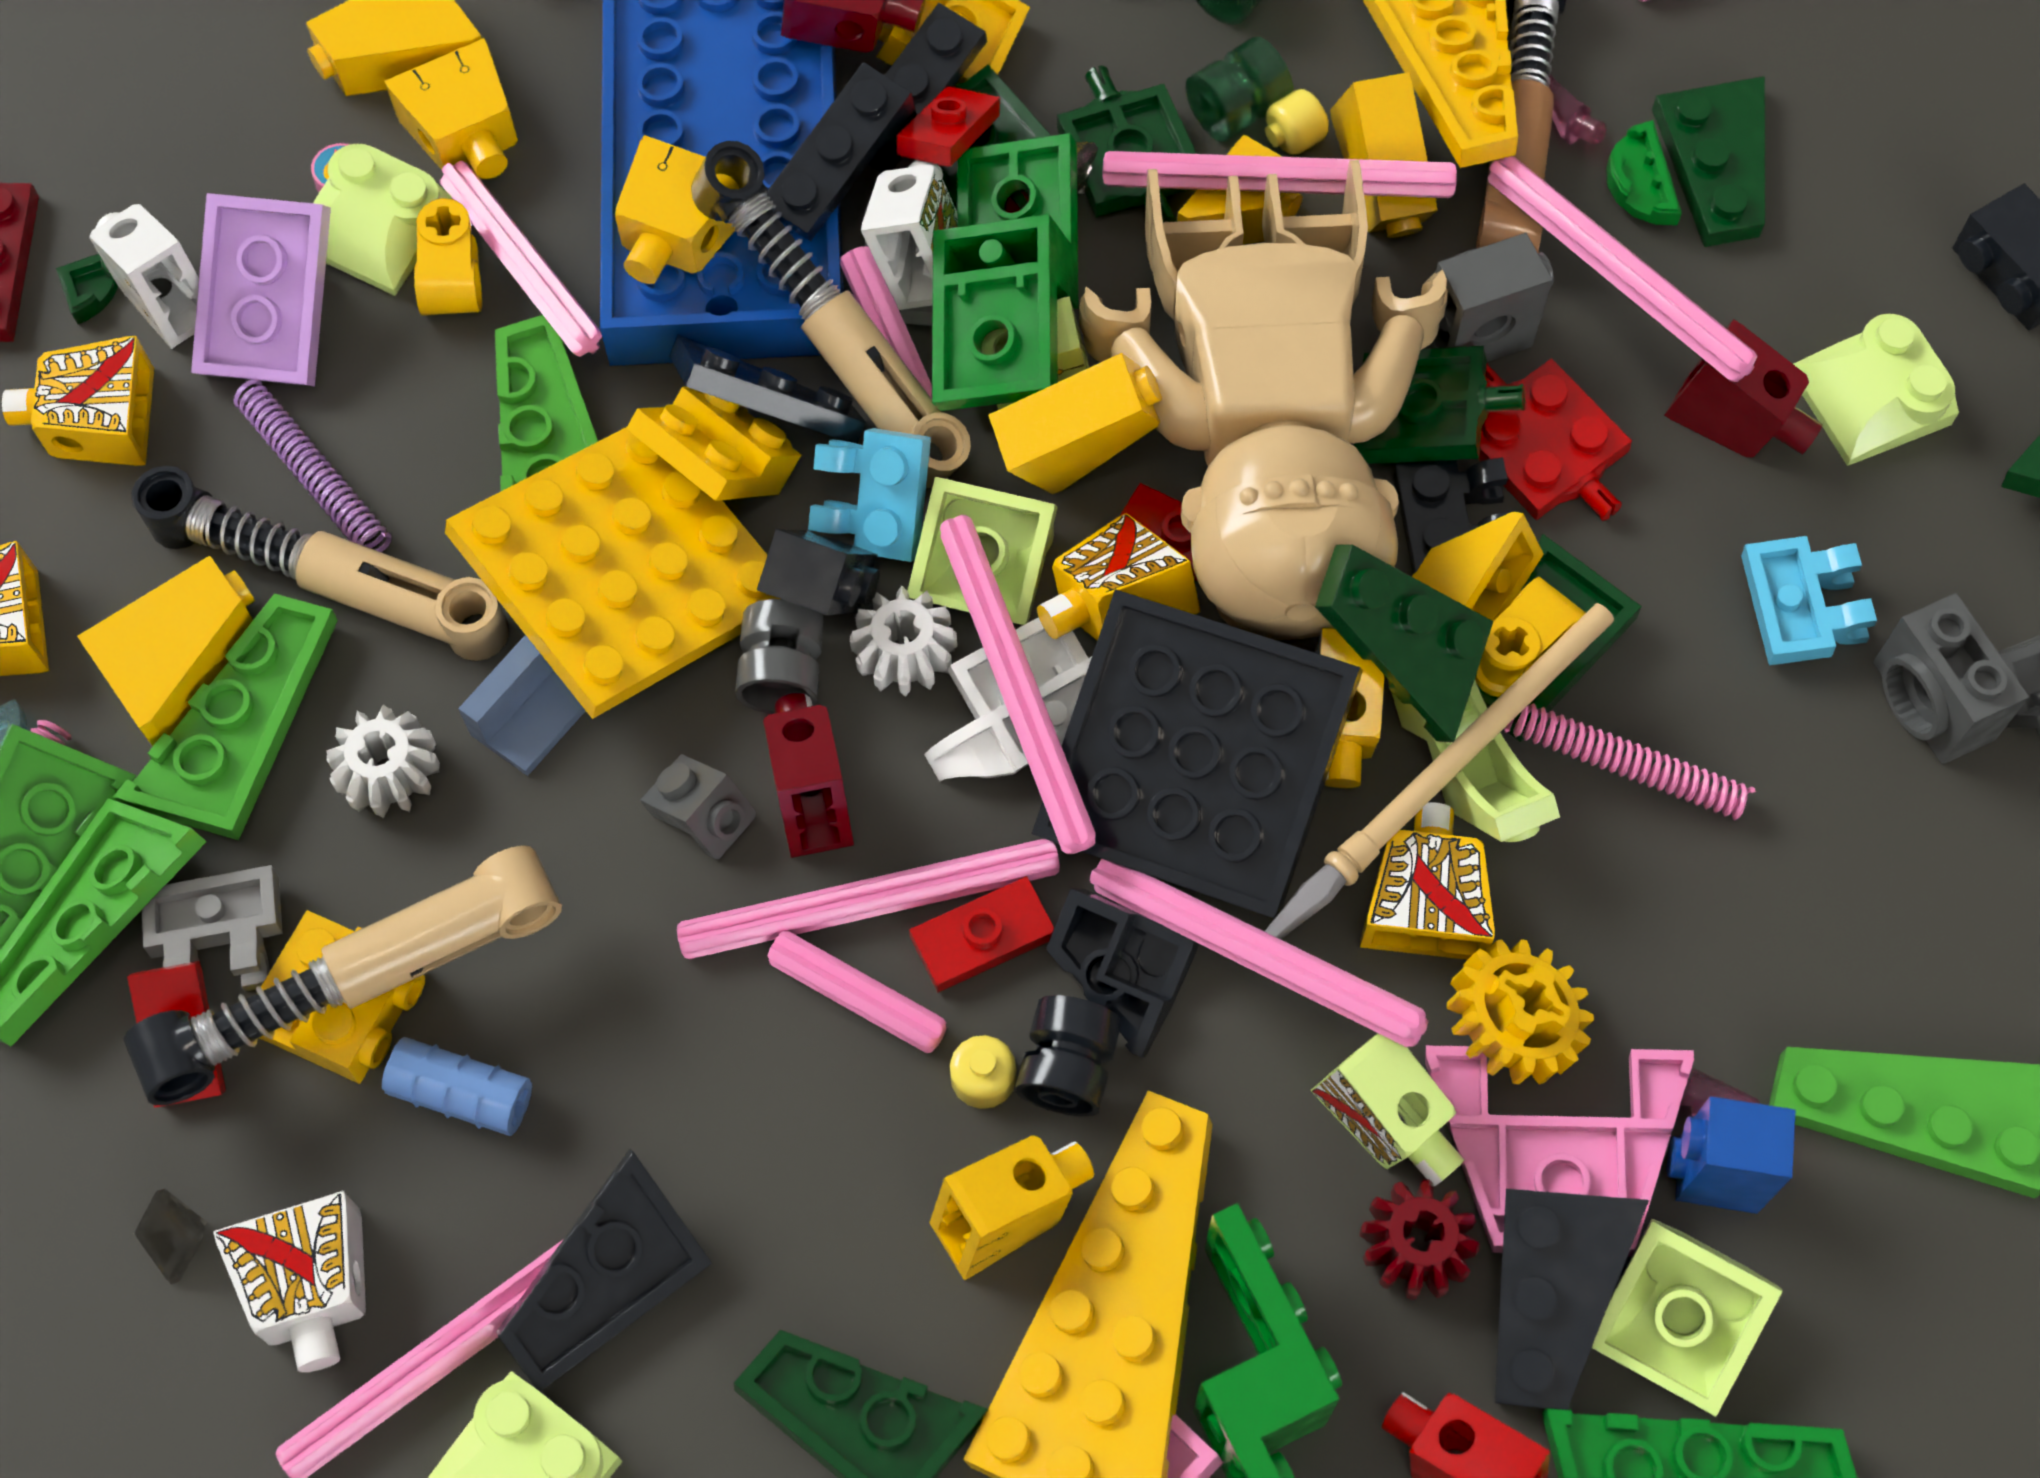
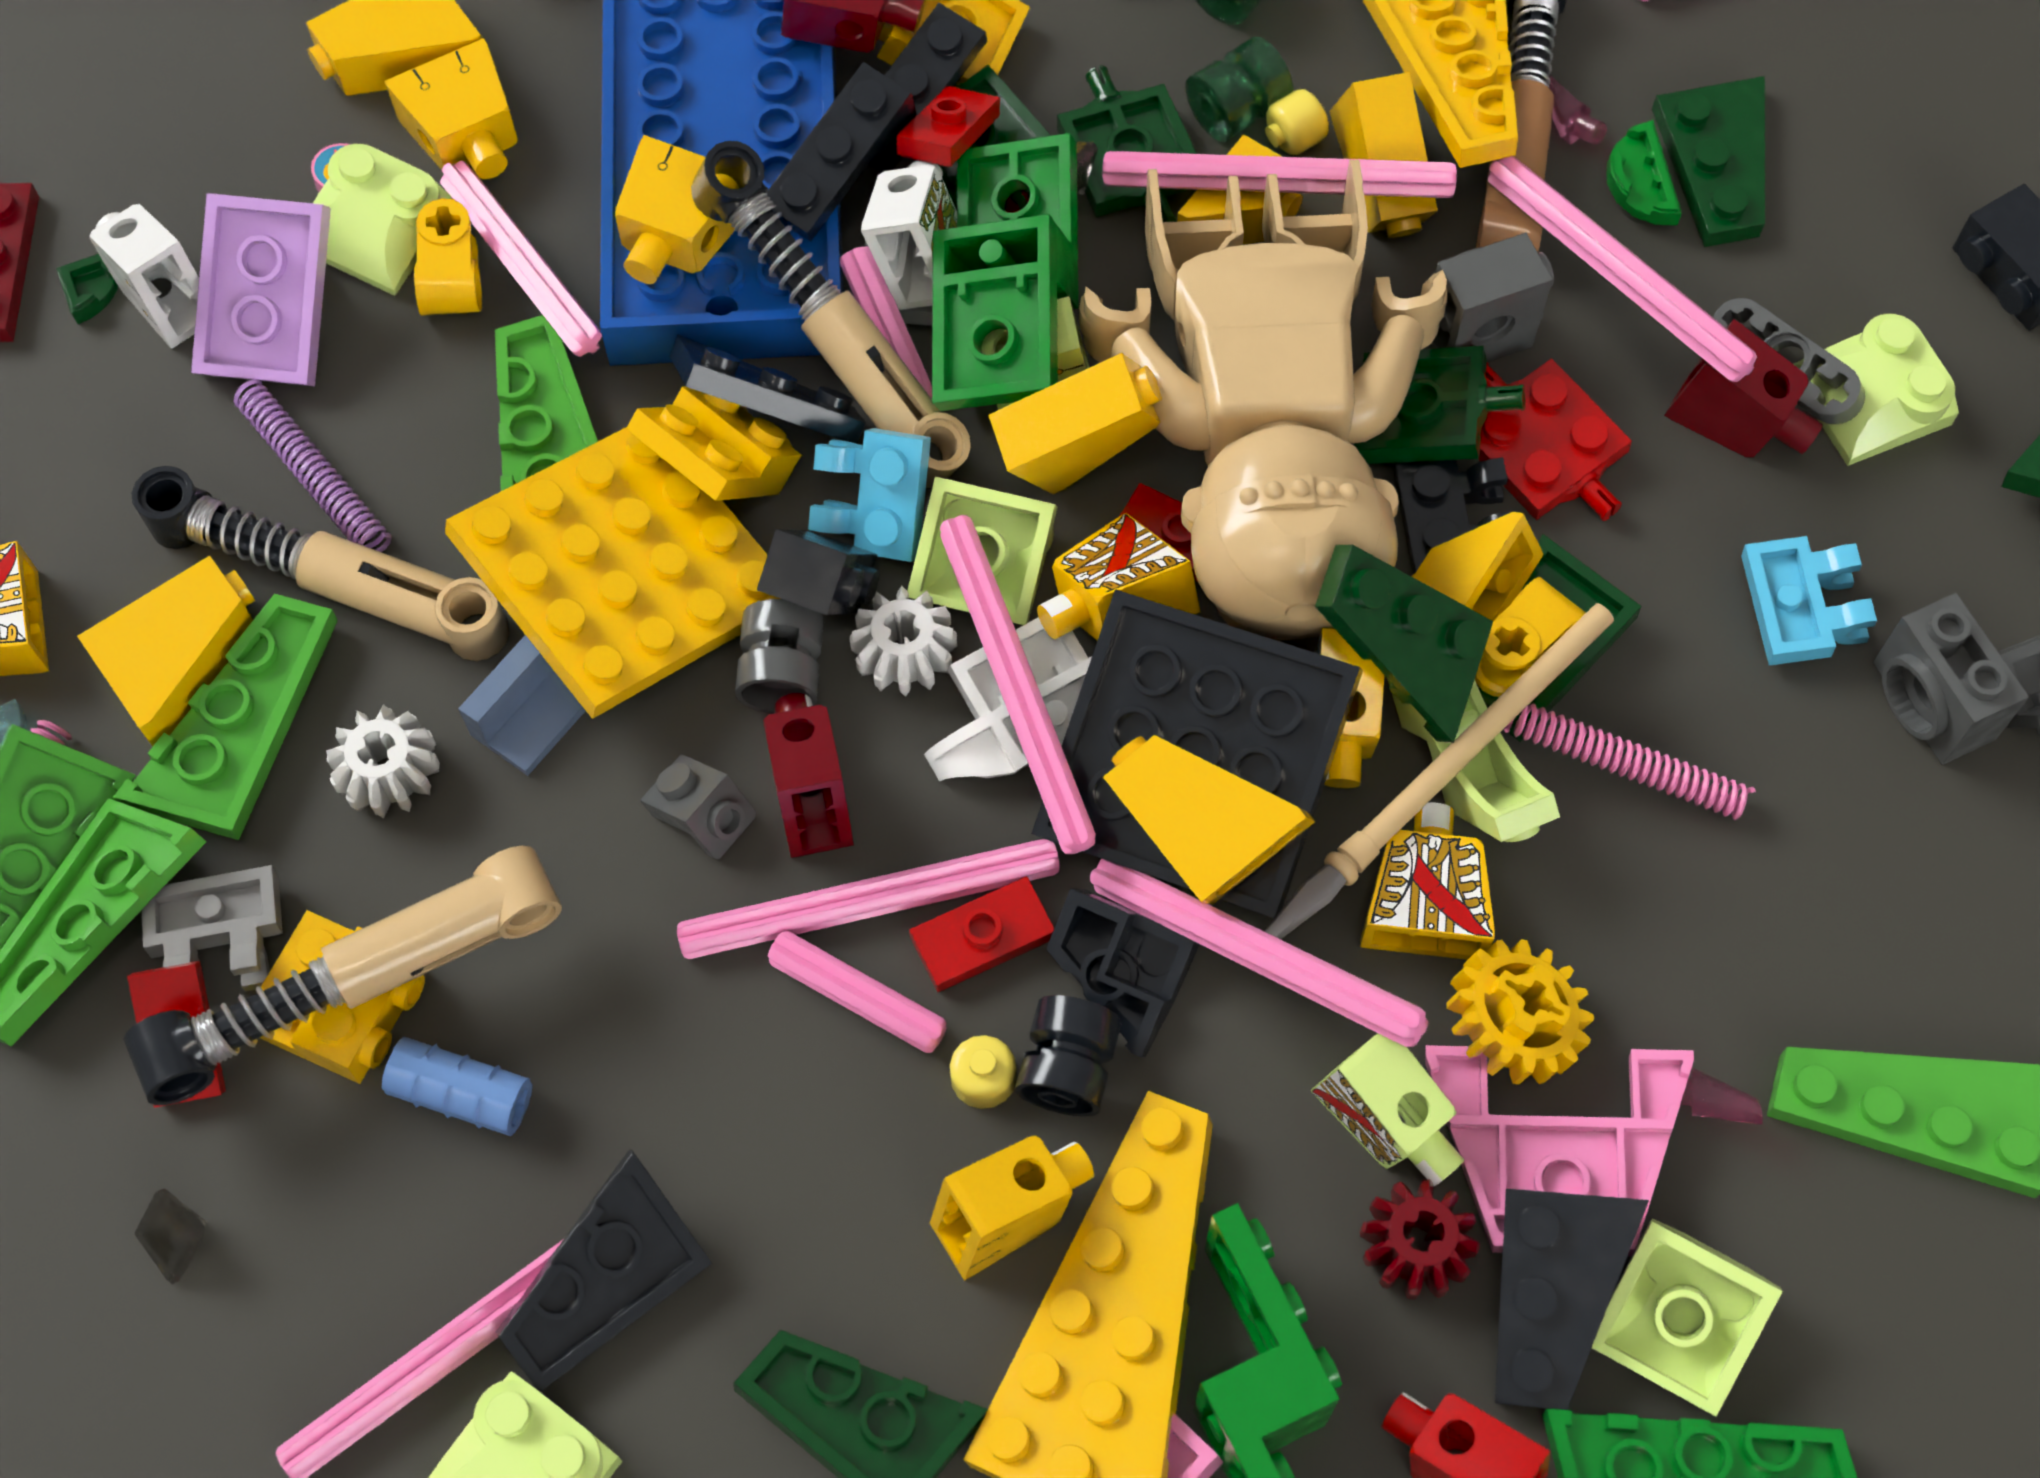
(89, 402): torso -> none
(299, 1275): torso -> none
(1201, 816): none -> yellow slope
(1733, 1155): blue brick -> none
(1831, 372): none -> dark grey beam

